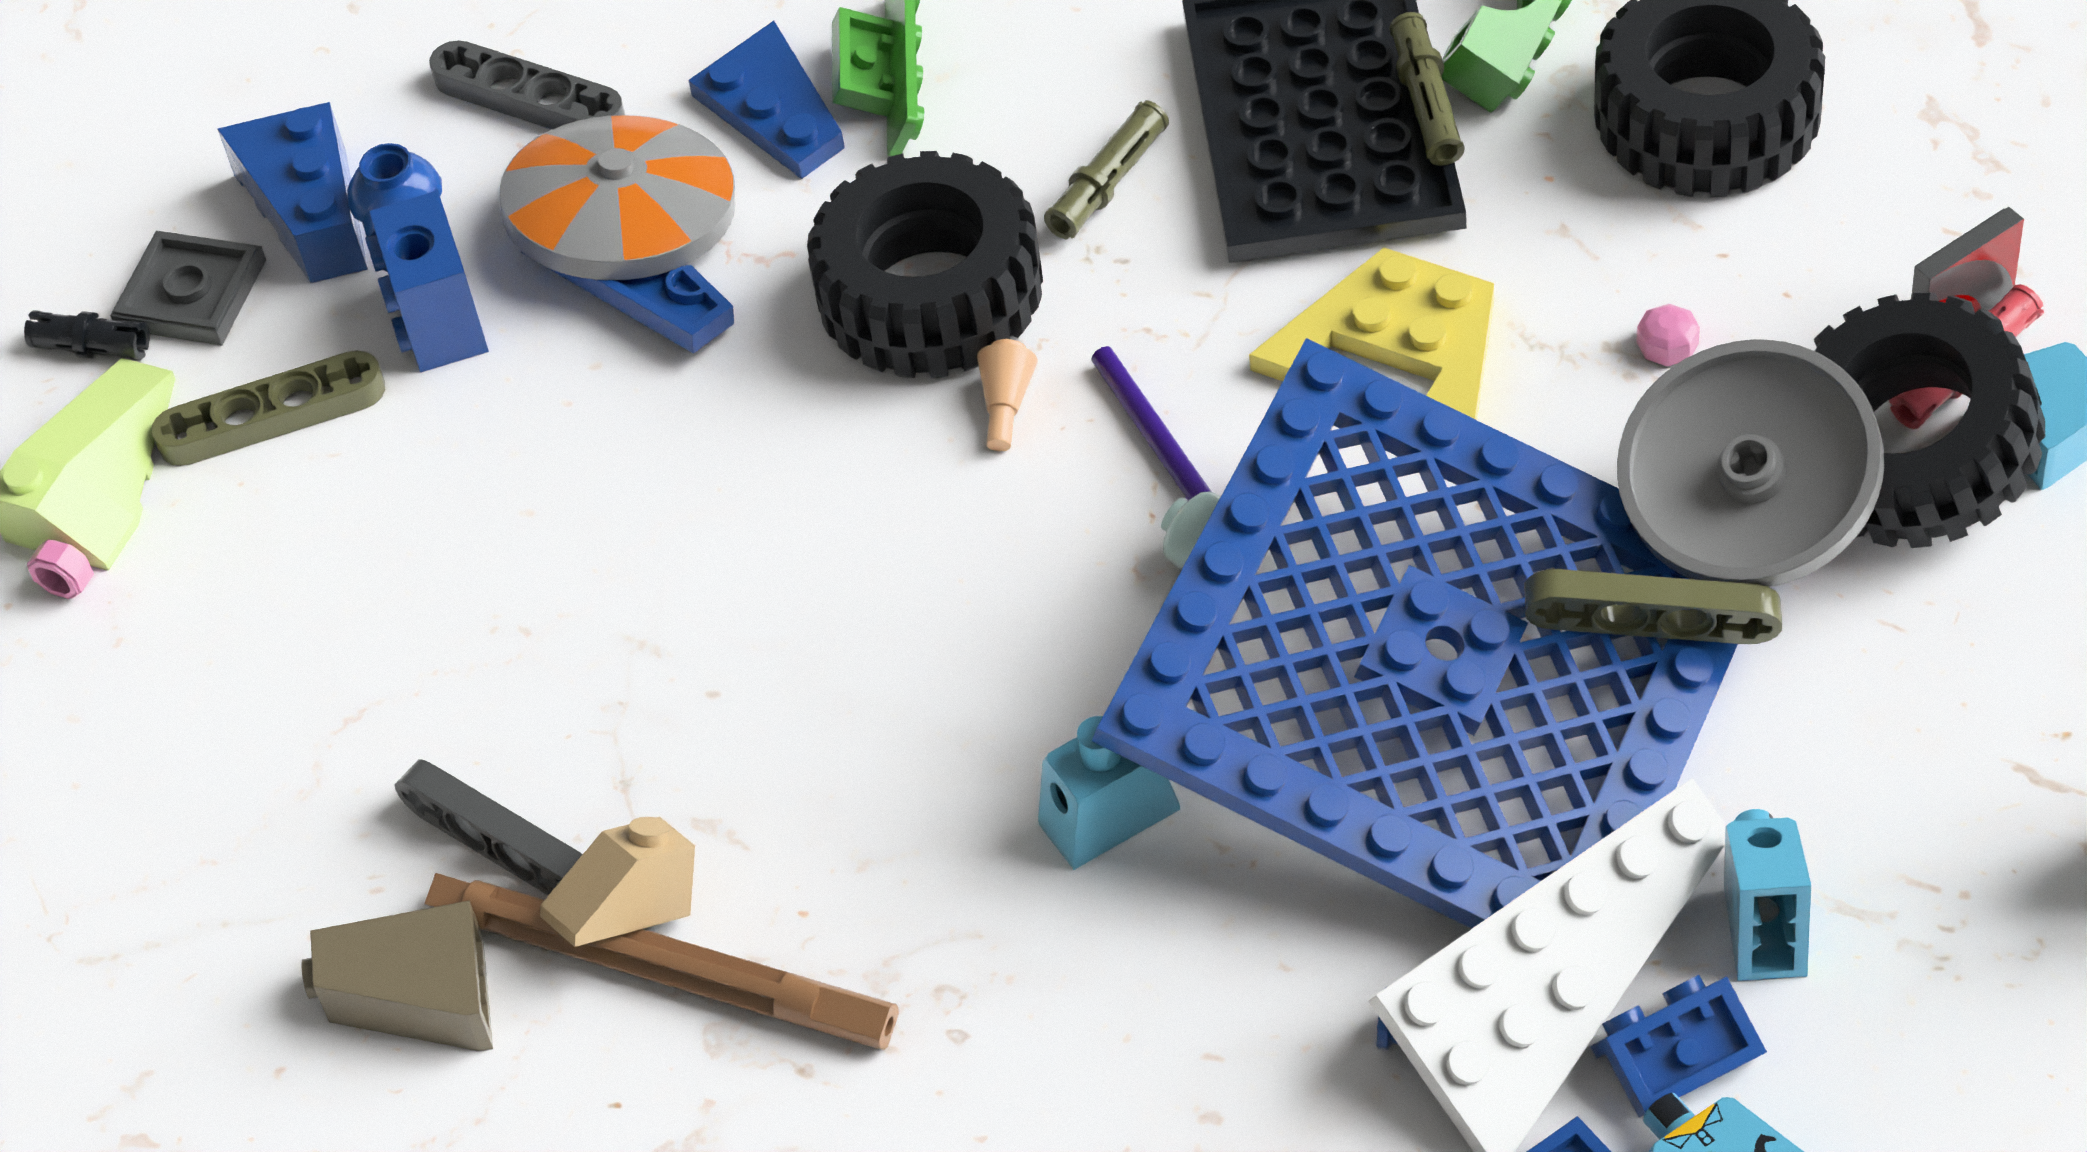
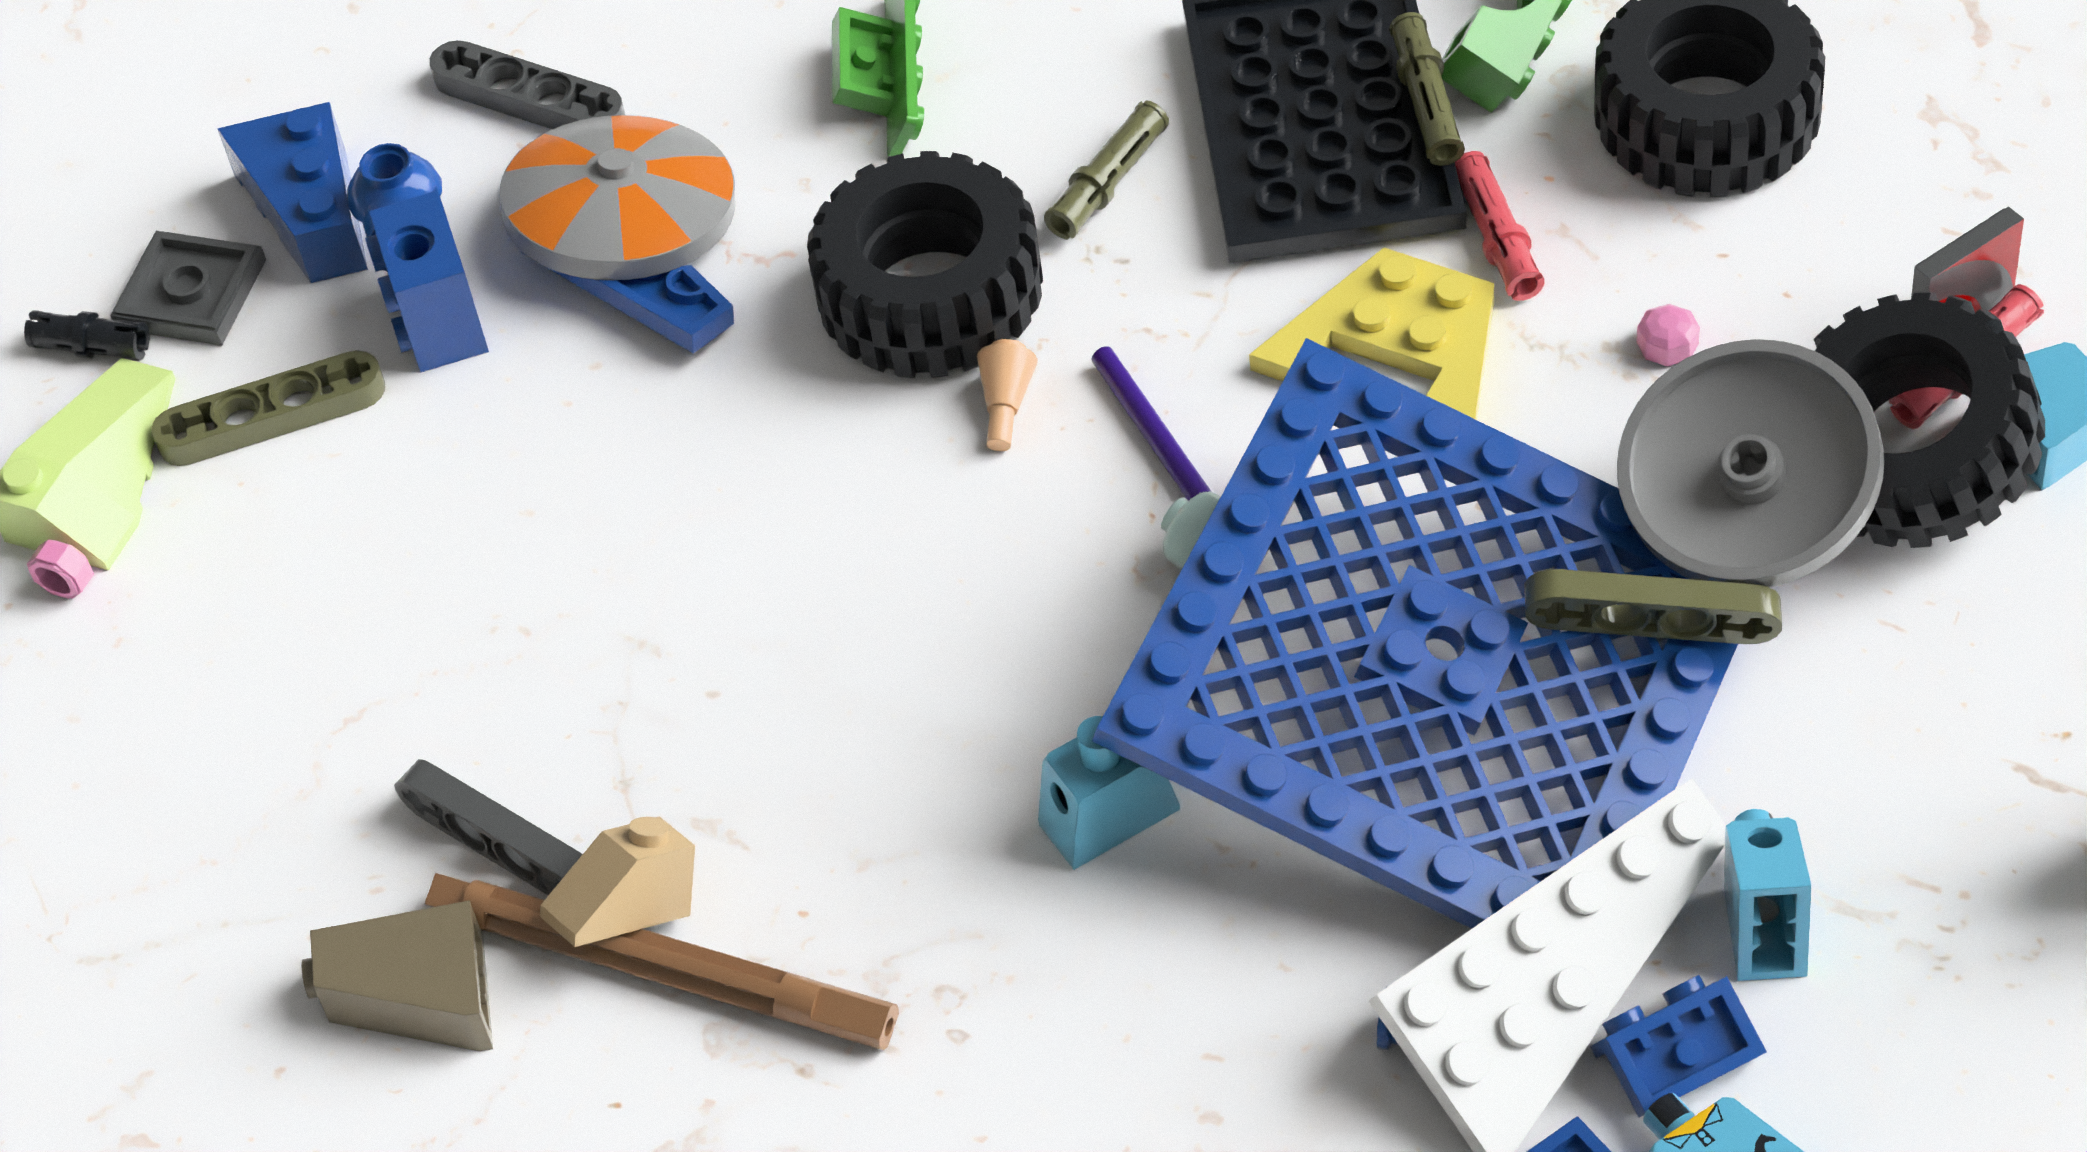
(771, 101): blue wing -> none
(1505, 241): none -> coral pin

